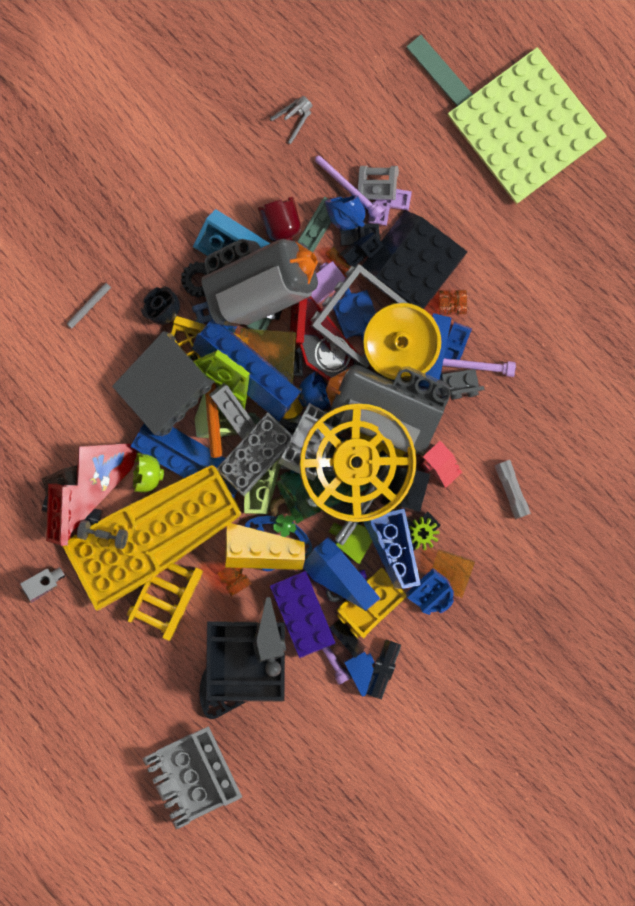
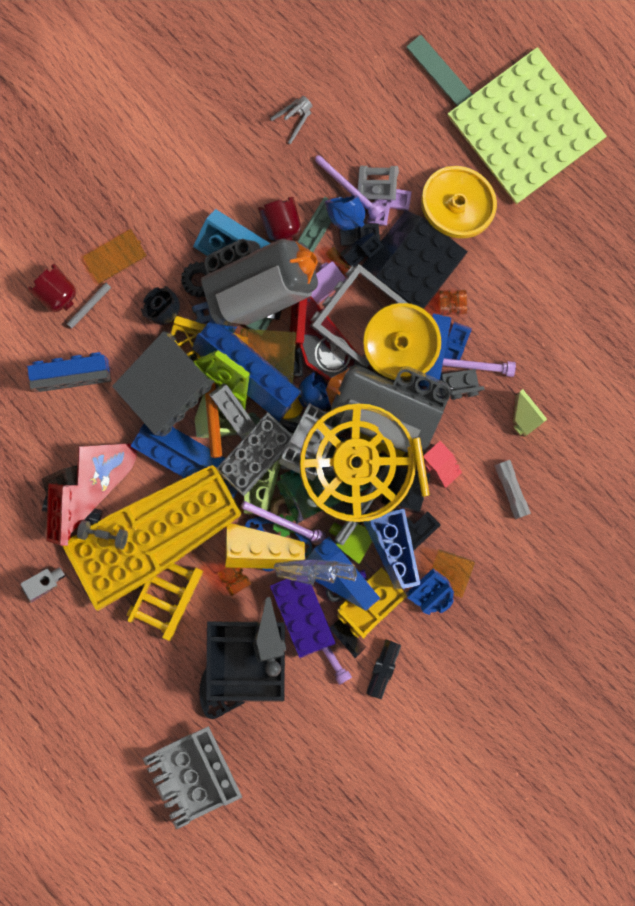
(53, 290): none -> dark red cylinder
(69, 373): none -> piece
(114, 256): none -> clear yellow piece
(146, 473): lime cylinder -> none
(309, 570): none -> clear slope
(315, 536): none -> lavender piece
(354, 313): blue plate -> none
(361, 671): blue slope -> none
(420, 466): none -> yellow bar
(427, 528): lime gear -> none
(458, 202): none -> yellow dish
(526, 414): none -> yellowish green slope

